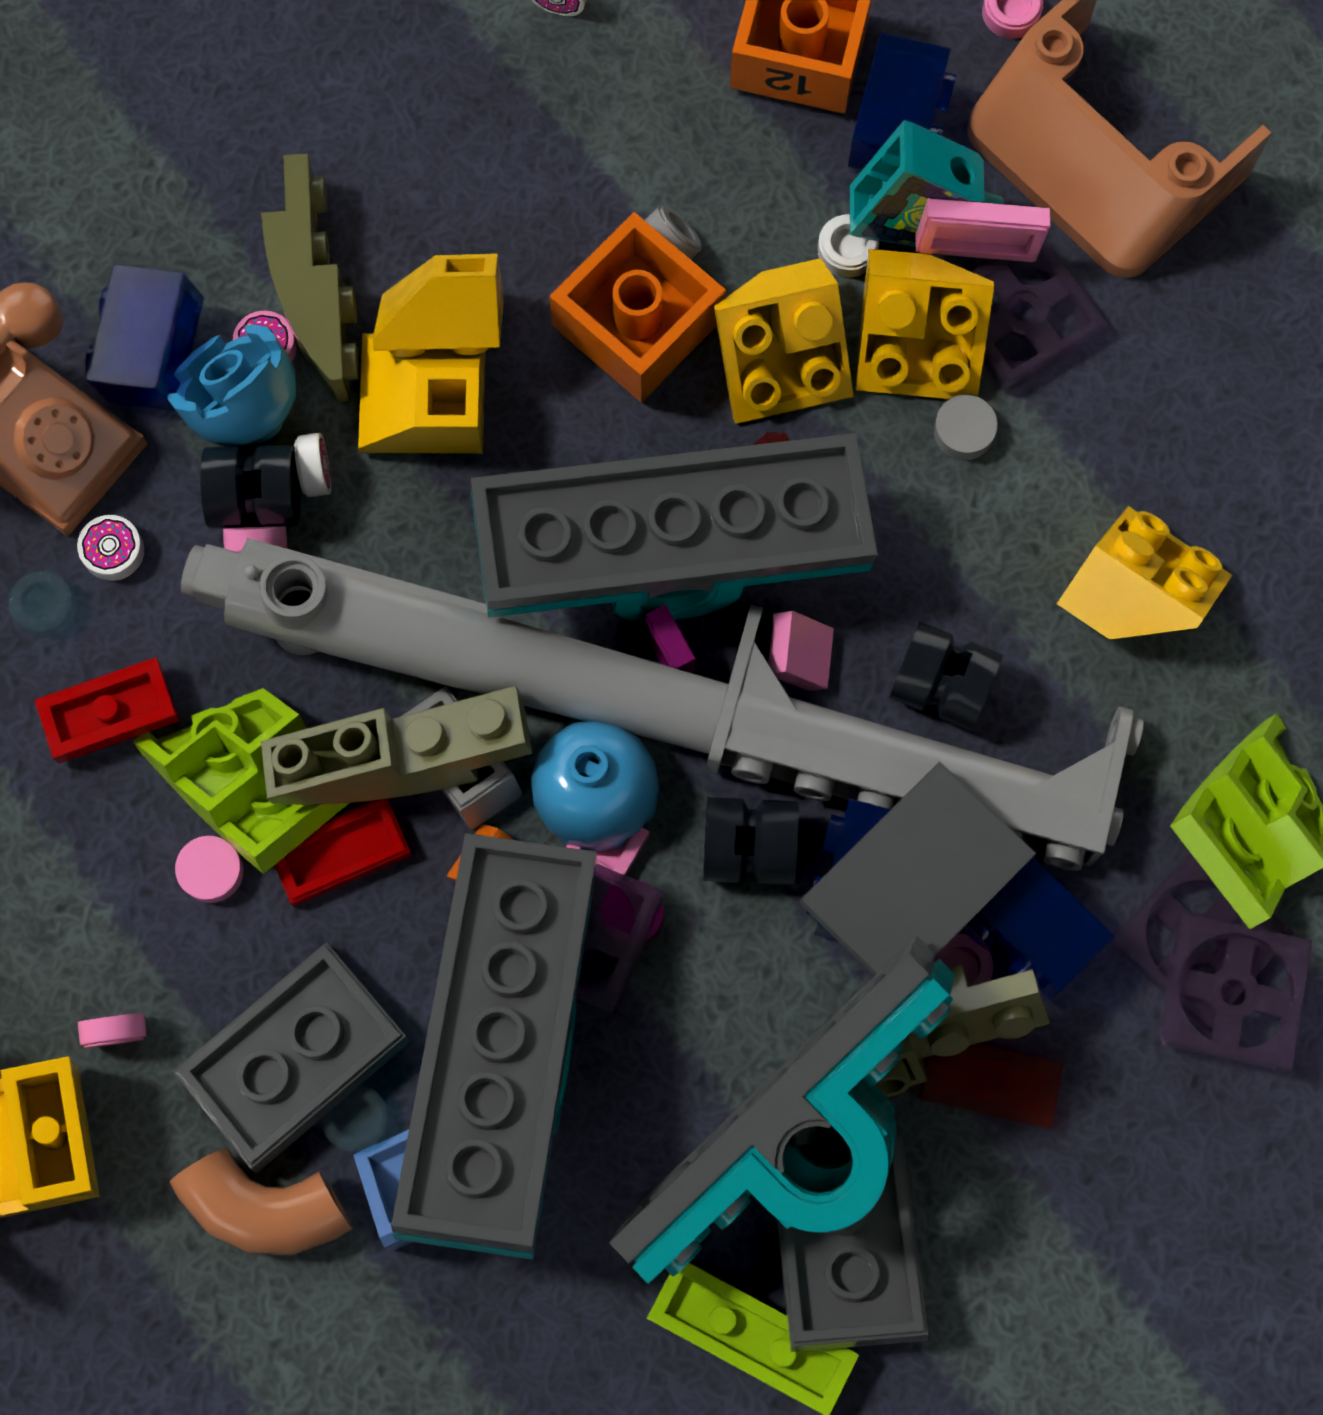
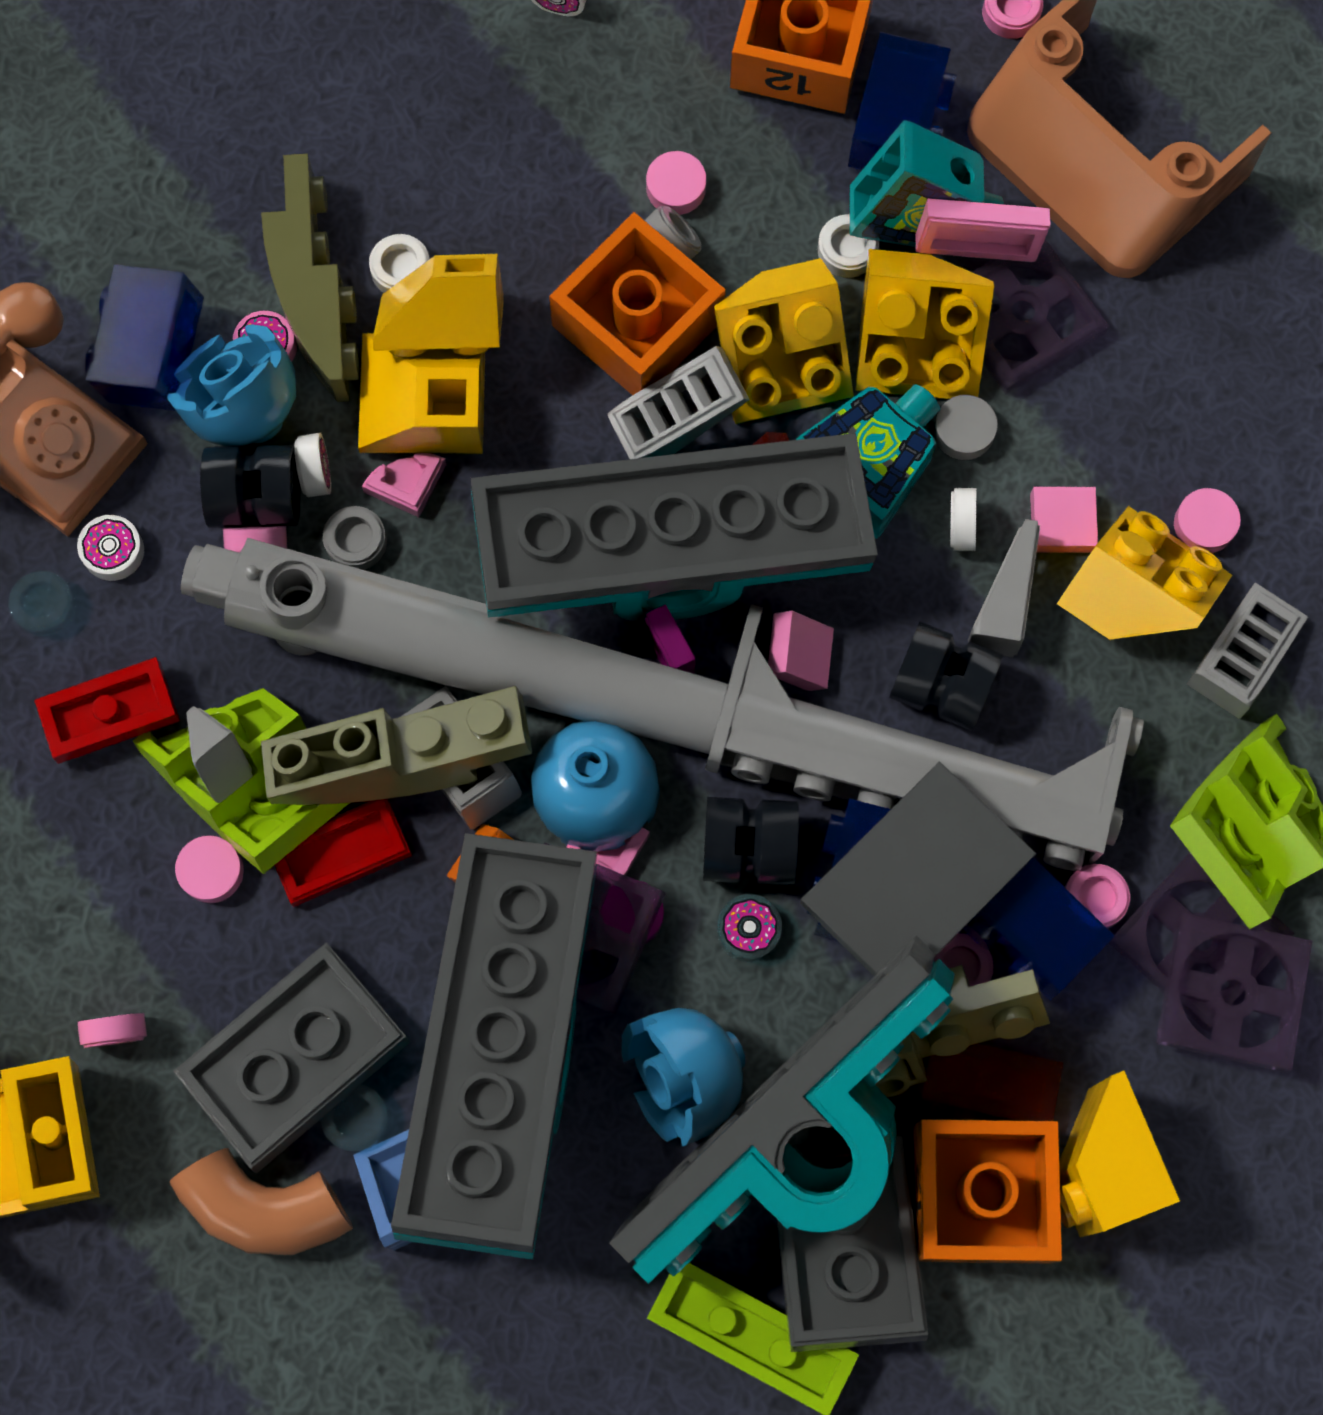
(216, 755): none -> light grey slope
(355, 537): none -> light grey tile
(395, 259): none -> white tile
(406, 481): none -> bright pink tile
(642, 424): none -> light grey slope
(676, 181): none -> bright pink tile
(688, 1072): none -> dark azure cylinder
(749, 928): none -> tile
(890, 444): none -> torso
(963, 519): none -> white tile
(987, 1191): none -> orange brick
(1005, 610): none -> light grey slope
(1065, 519): none -> bright pink tile
(1101, 892): none -> bright pink tile
(1111, 1162): none -> yellow slope
(1207, 519): none -> bright pink tile
(1223, 688): none -> light grey slope

